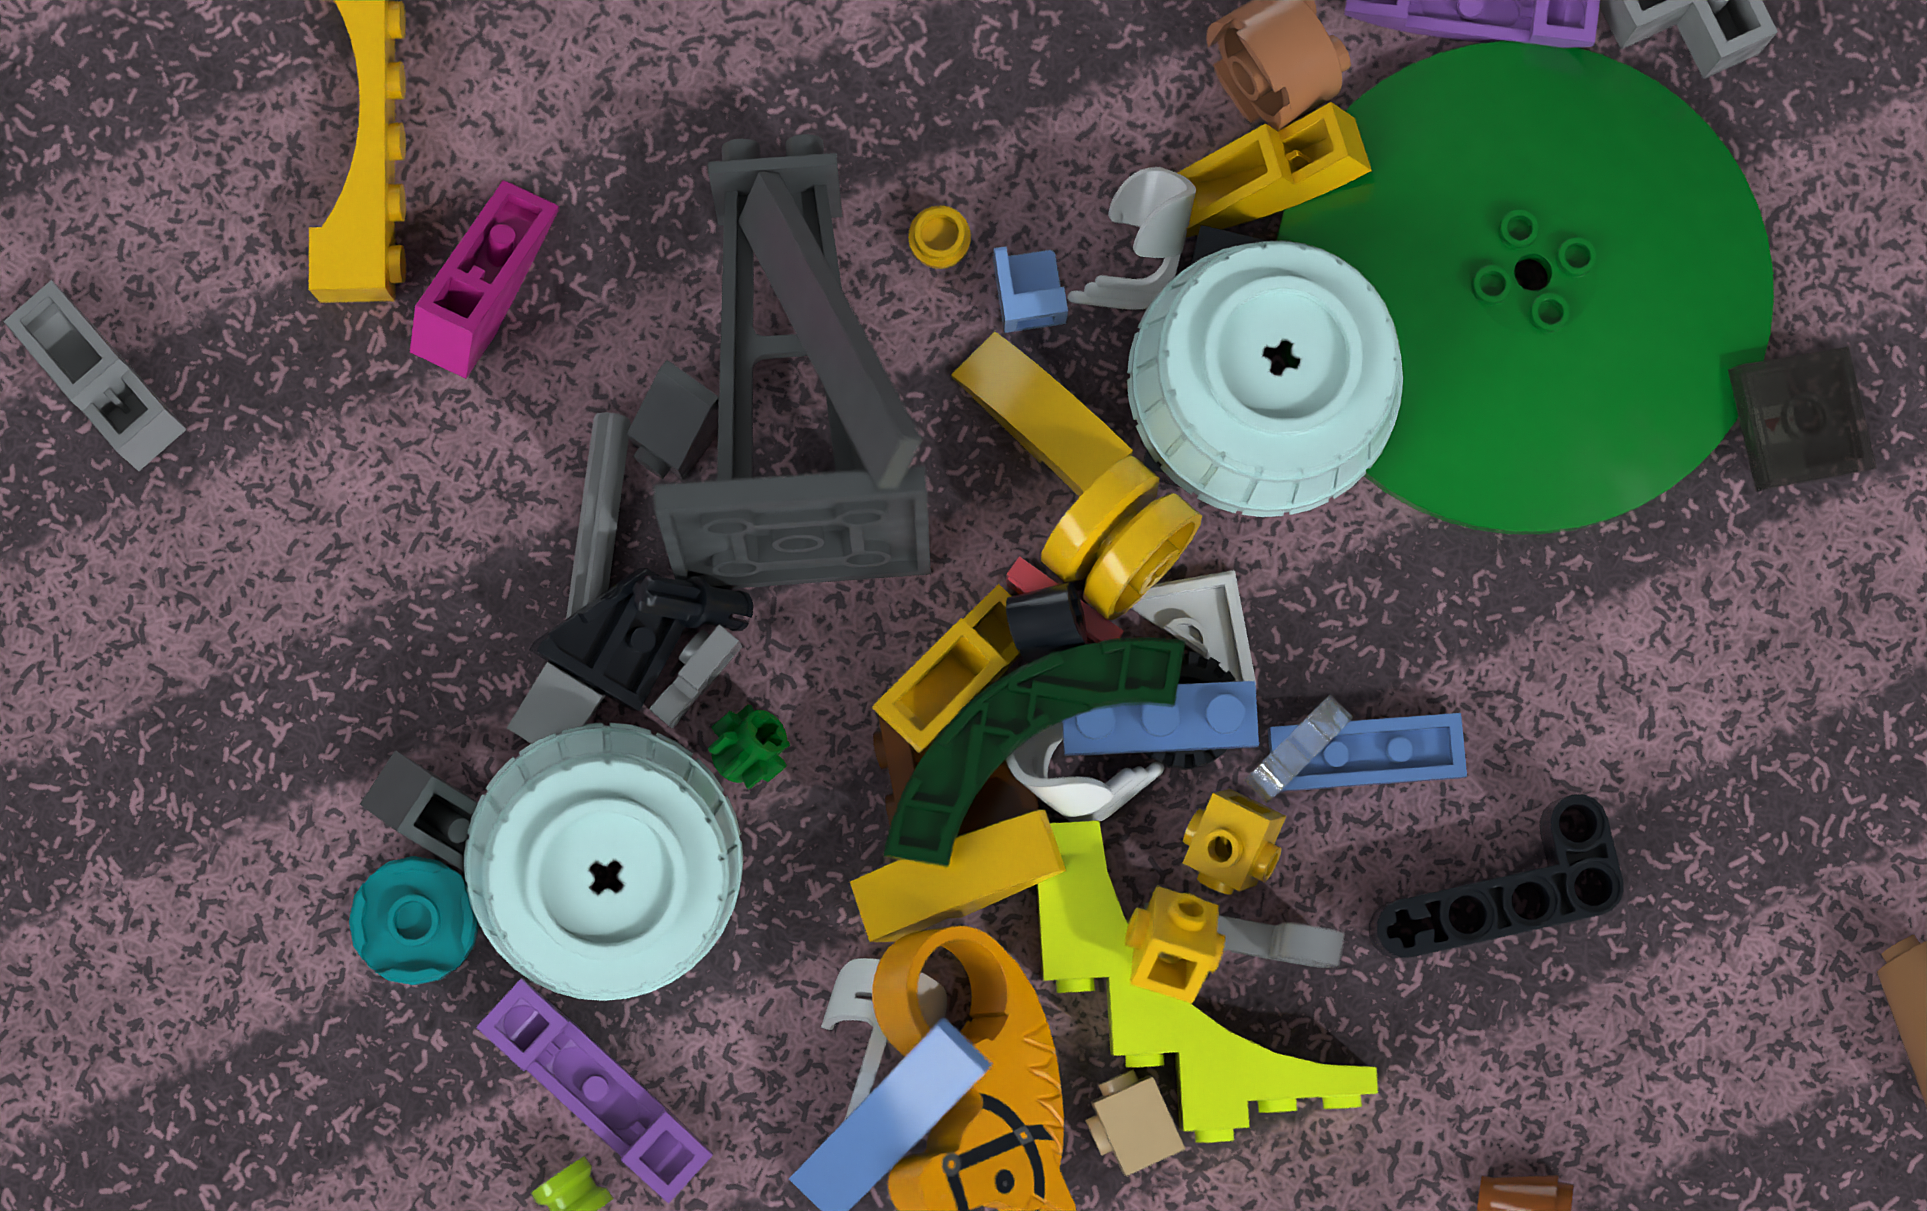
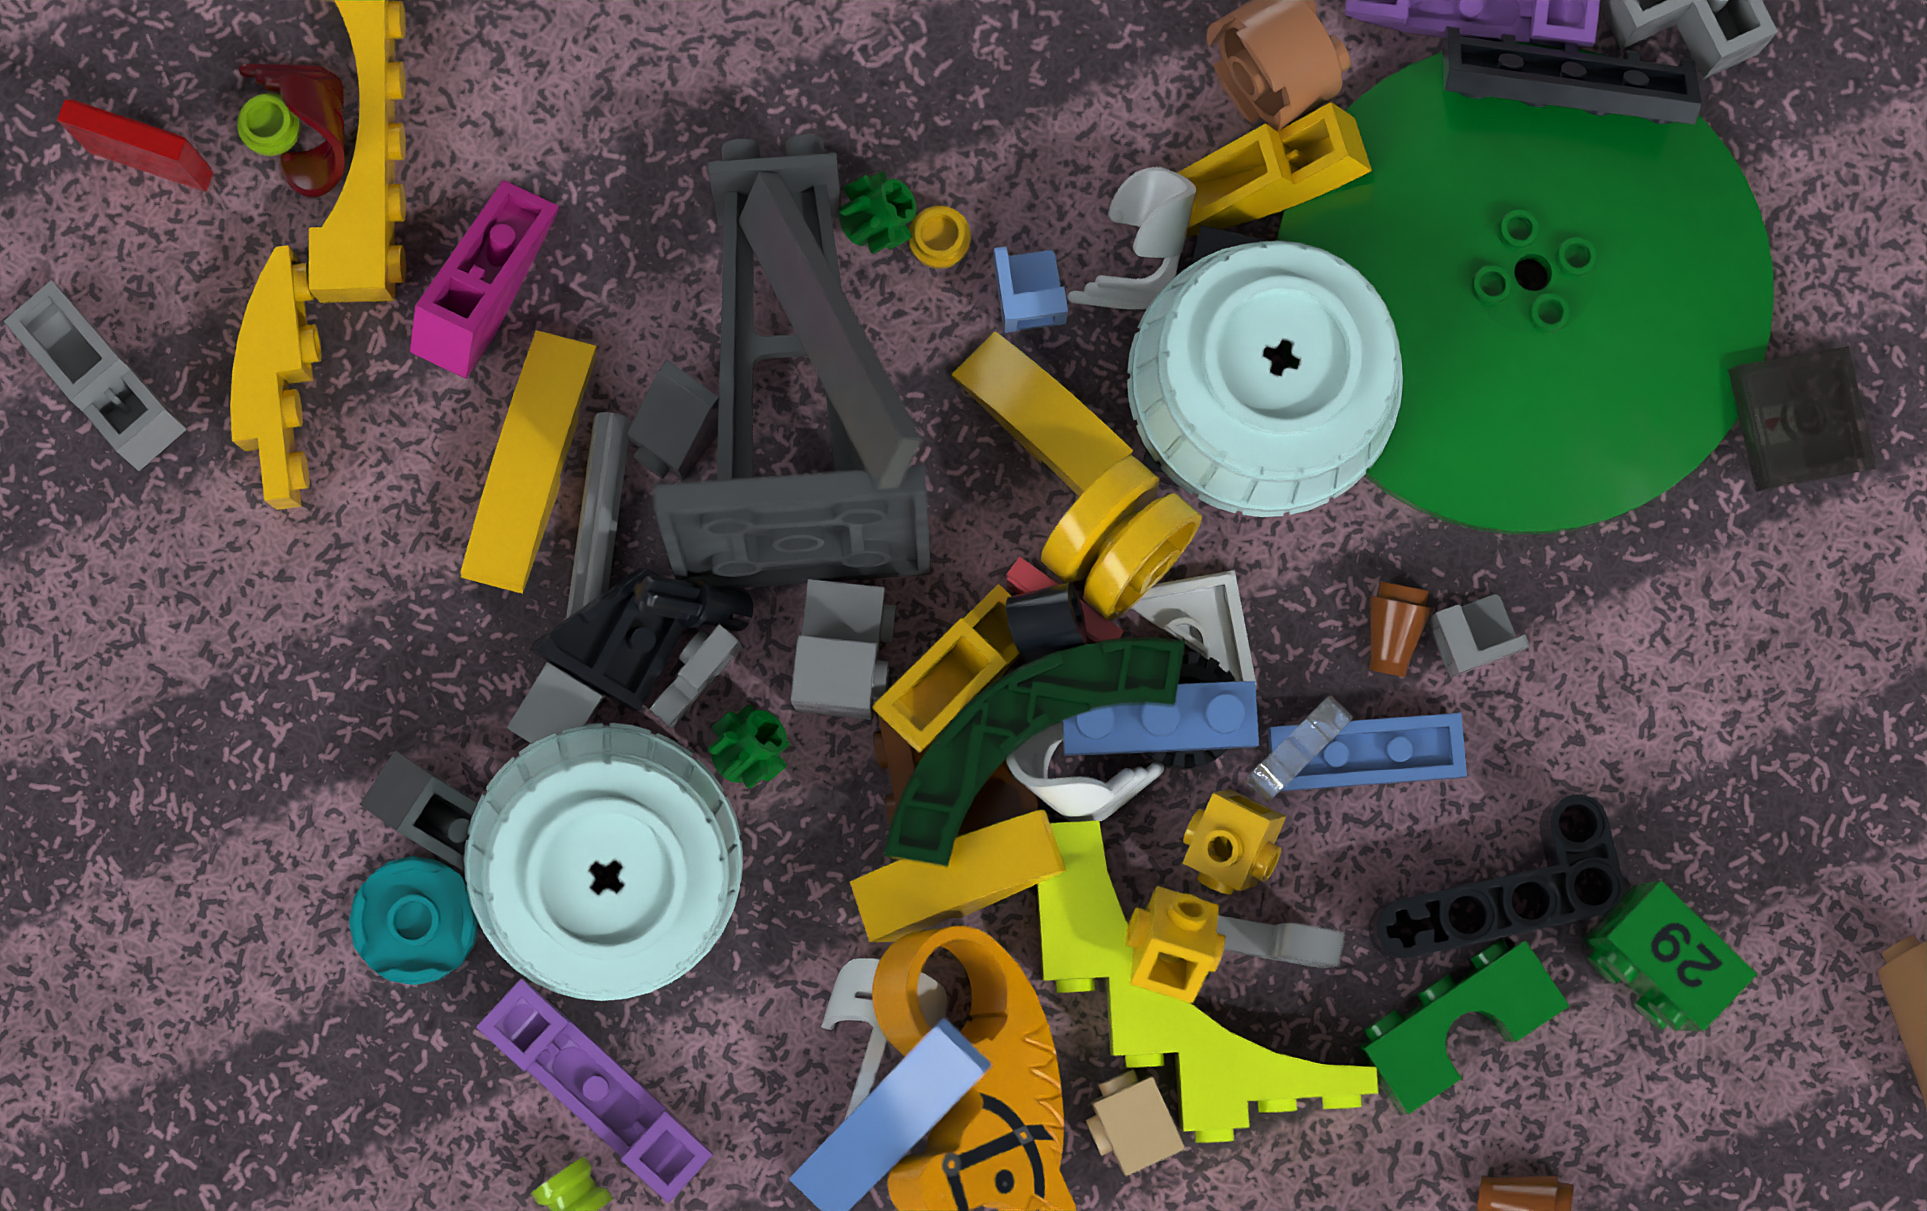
(135, 144): none -> red tile
(268, 125): none -> lime plate
(270, 353): none -> yellow slope
(318, 101): none -> dark red helmet
(528, 462): none -> yellow slope
(840, 648): none -> light grey brick
(877, 212): none -> green gear
(1396, 623): none -> dark orange cone
(1411, 1050): none -> green arch
(1475, 635): none -> light grey panel
(1570, 78): none -> black hinge
(1667, 959): none -> green brick

